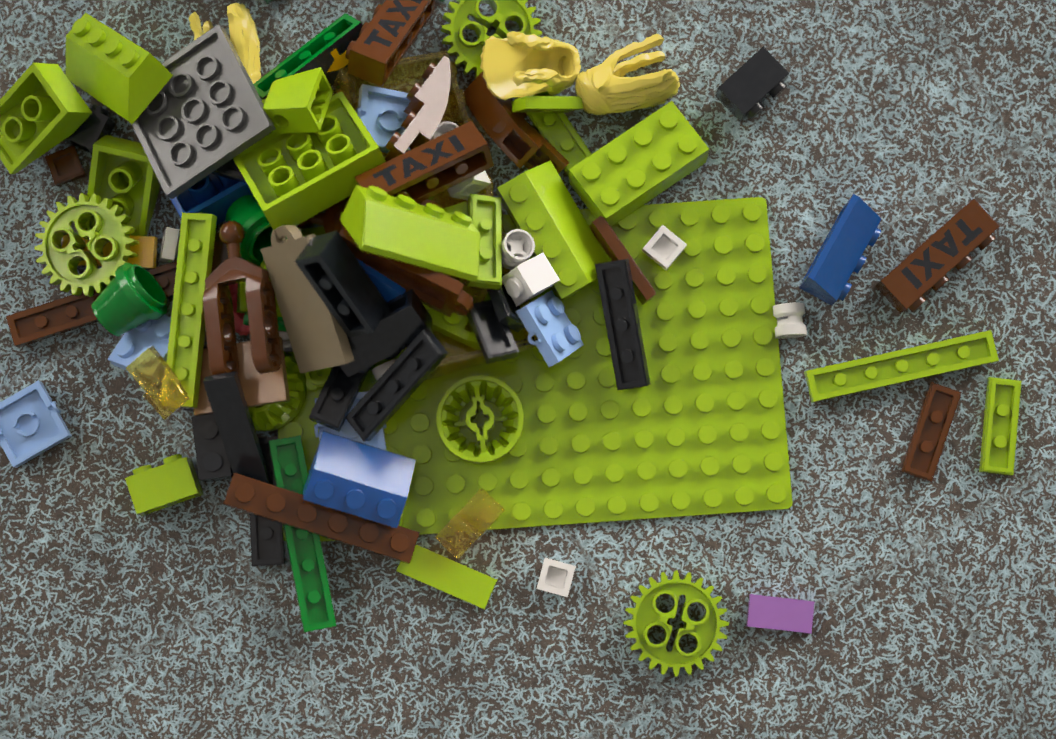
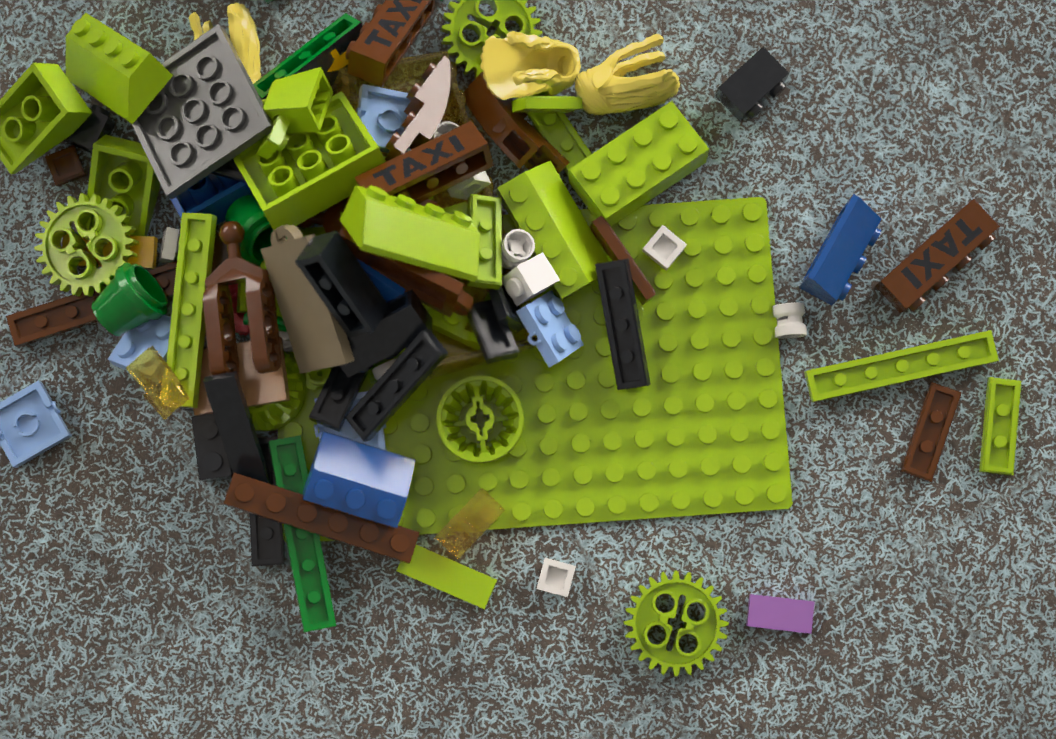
(163, 485): lime brick -> none
(276, 139): none -> lime plate

